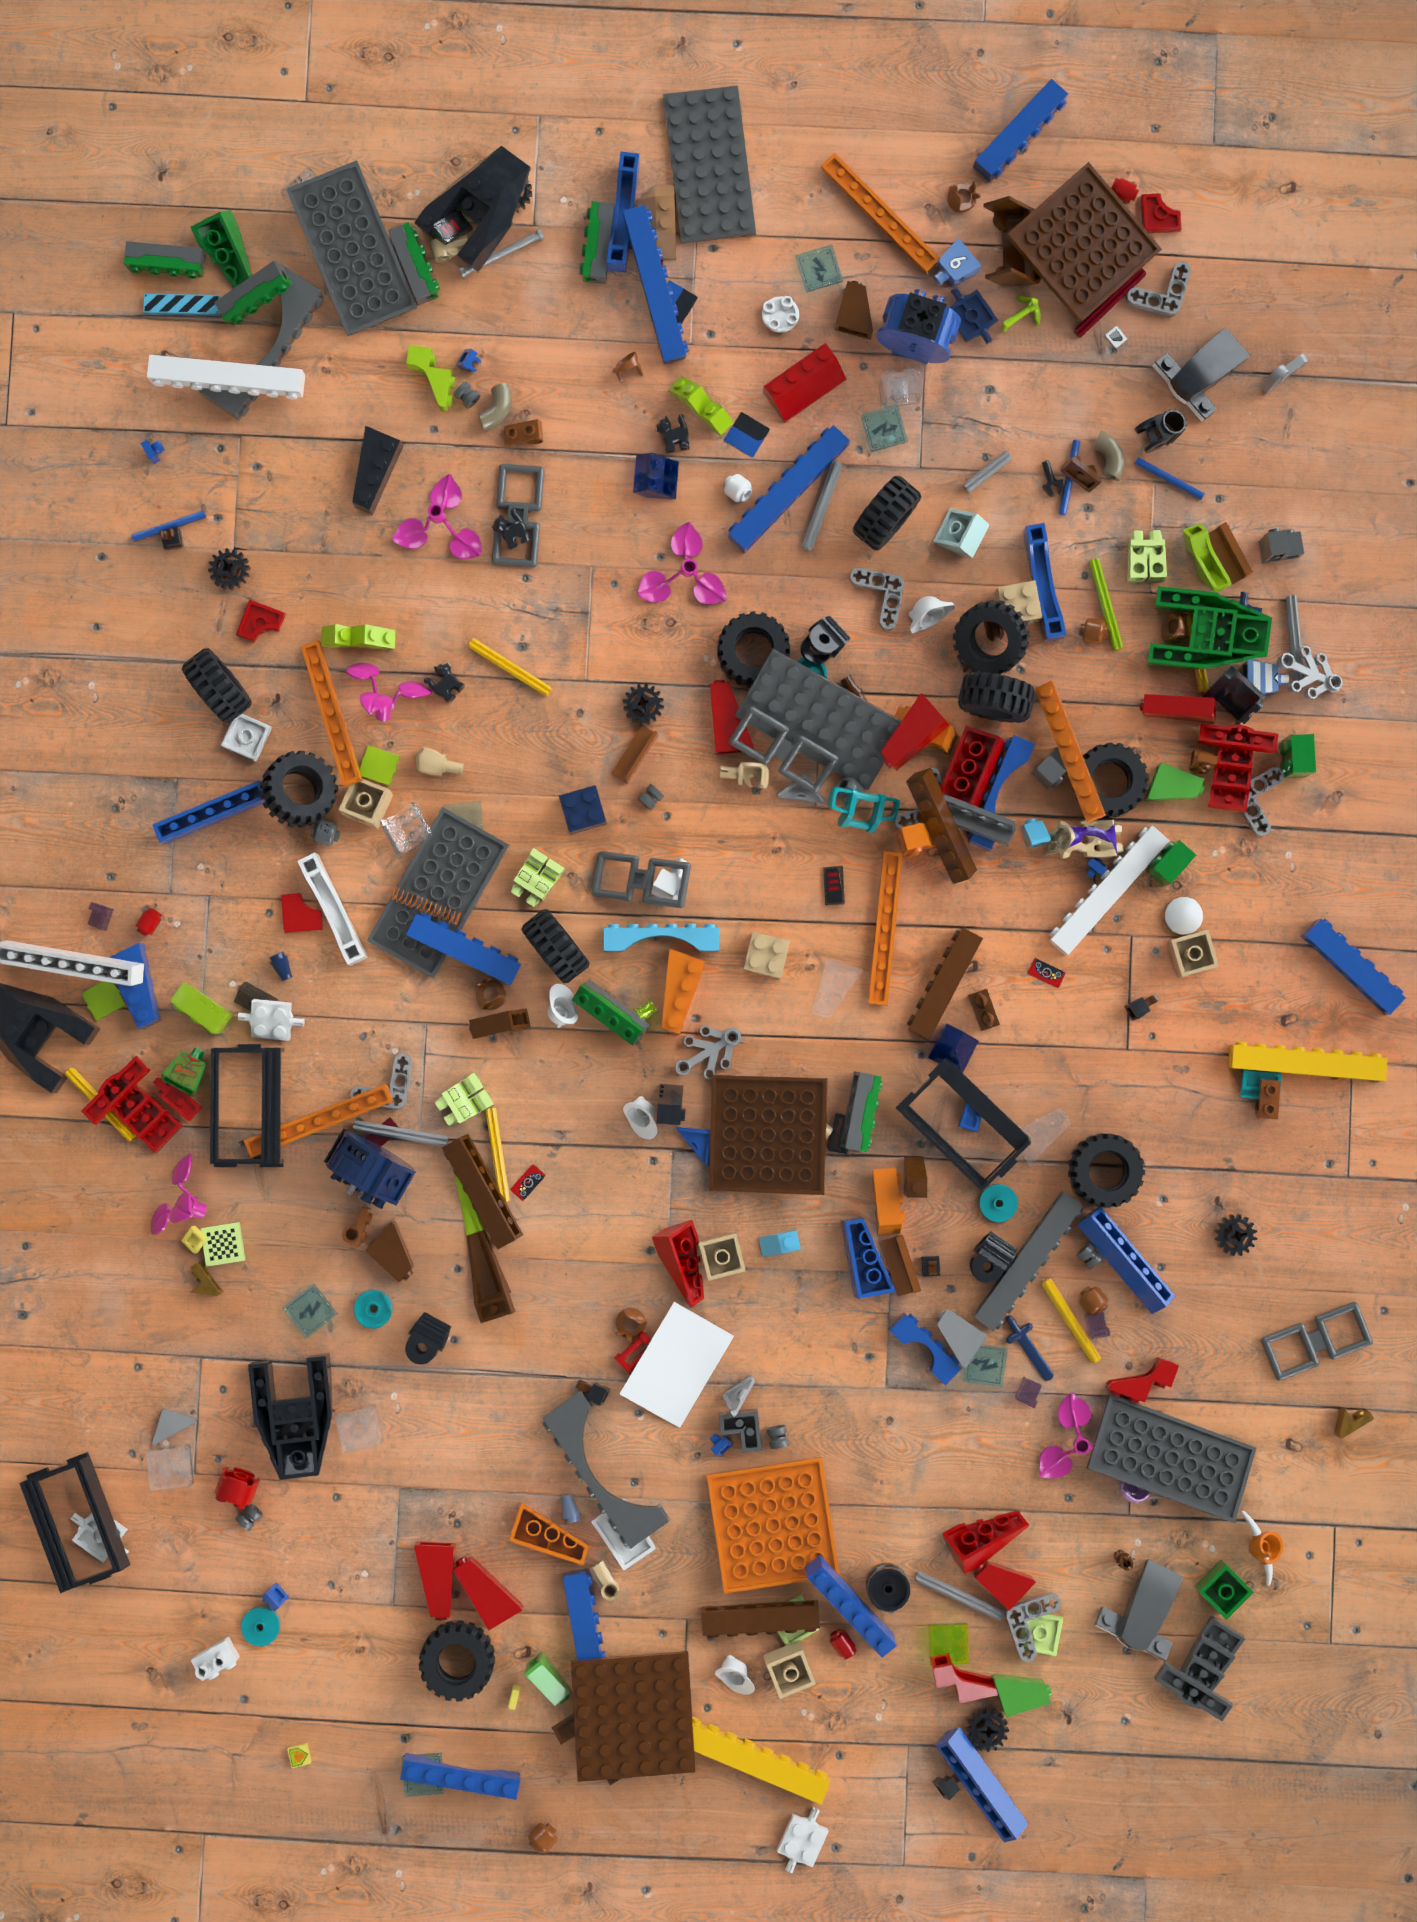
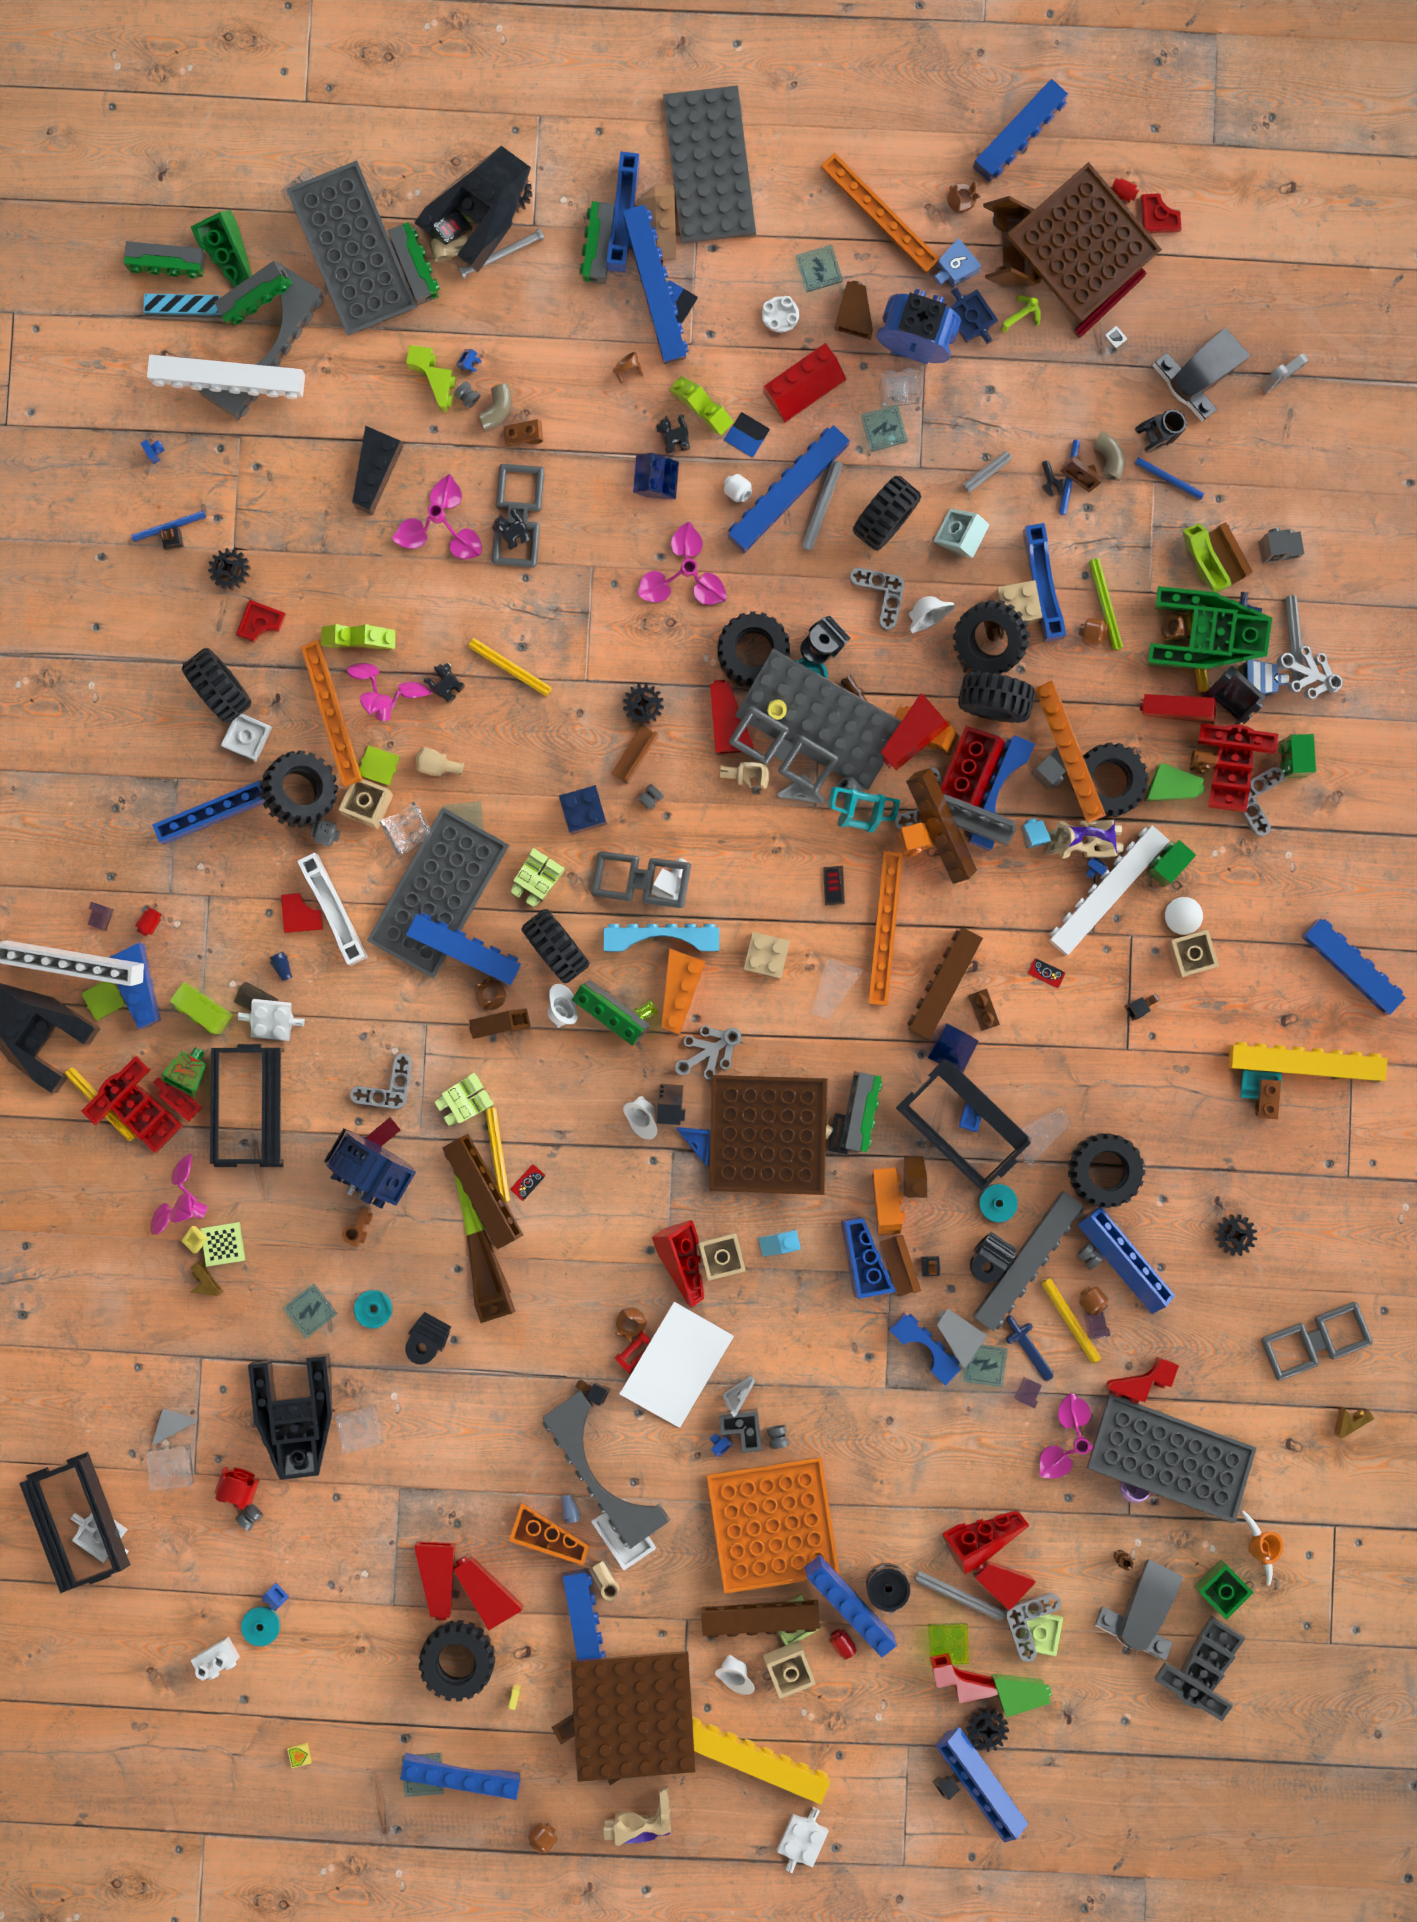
(325, 1117): orange plate -> none
(392, 1252): reddish brown slope -> none
(395, 895): orange piece -> none
(400, 1133): light grey axle -> none
(547, 1679): slope -> none
(636, 1828): none -> tan hips
(777, 709): none -> light yellow tile
(1146, 557): yellowish green hips -> none
(1170, 297): light grey beam -> none

